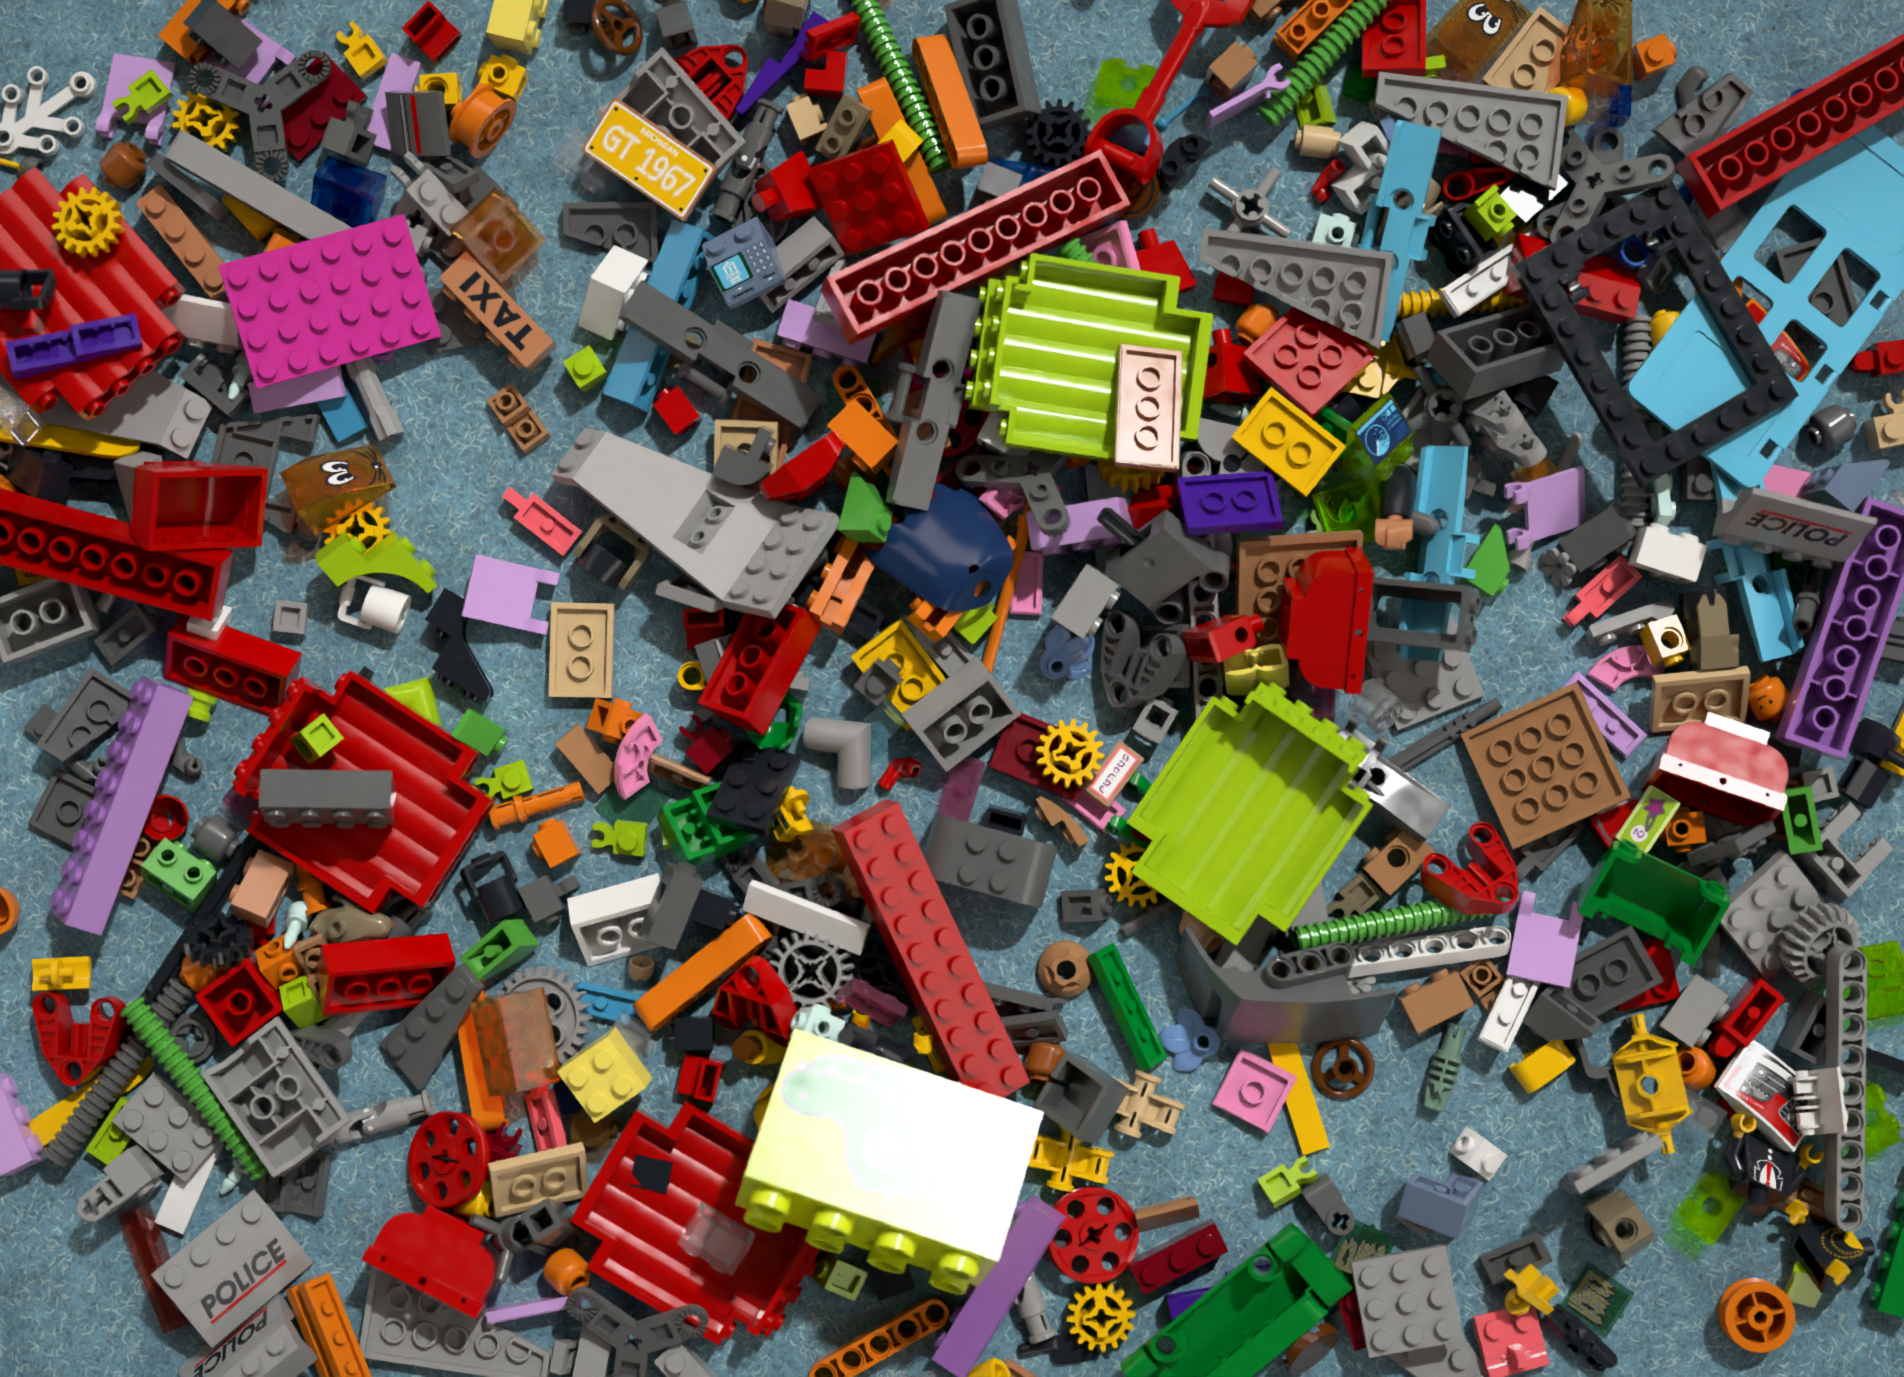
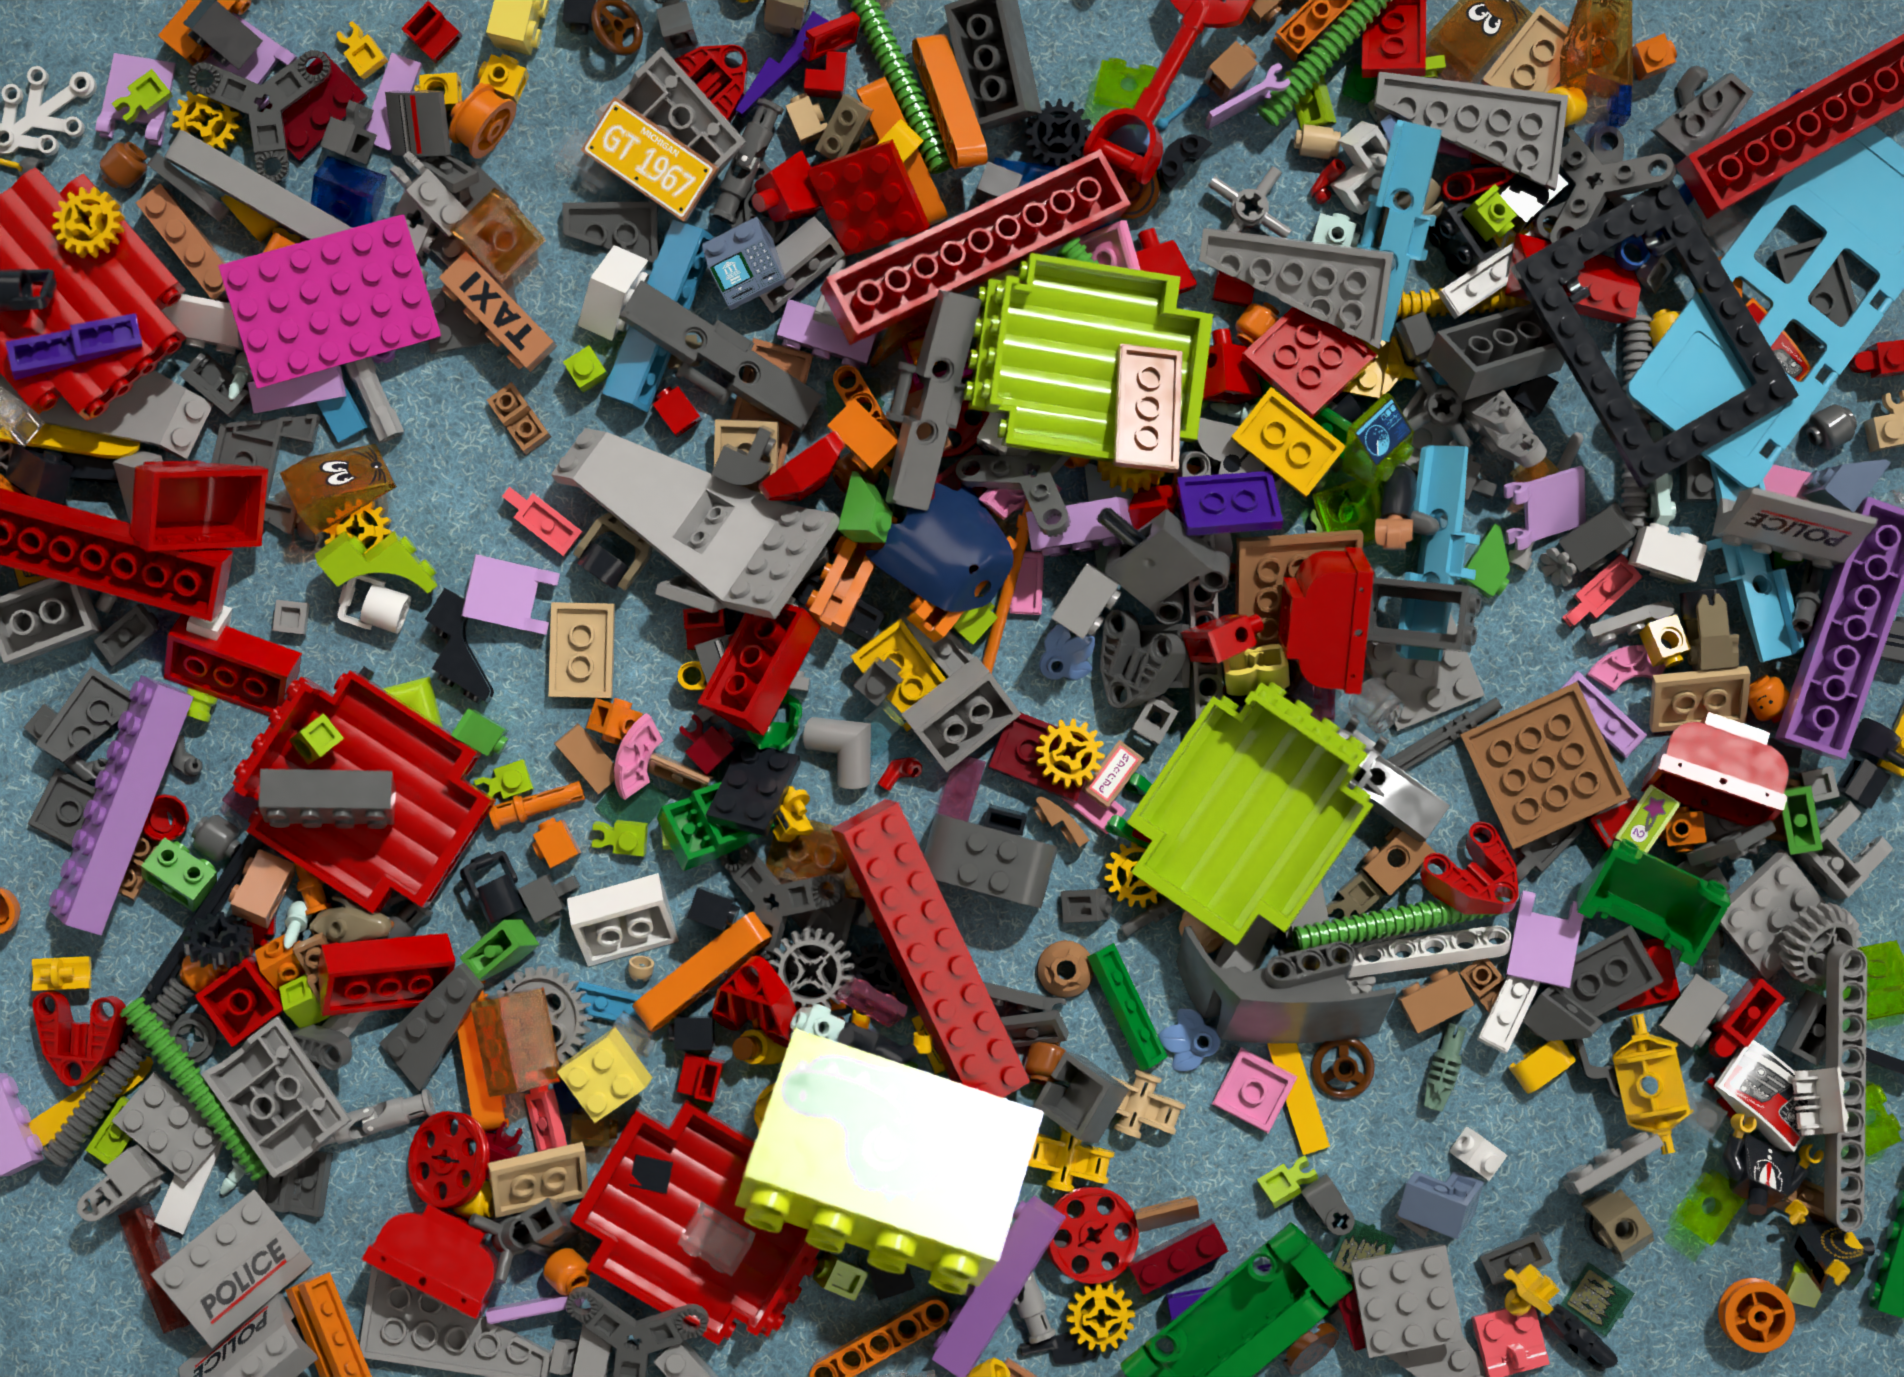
(671, 905): dark grey brick -> none
(805, 915): white tile -> none
(1696, 1067): orange head -> none

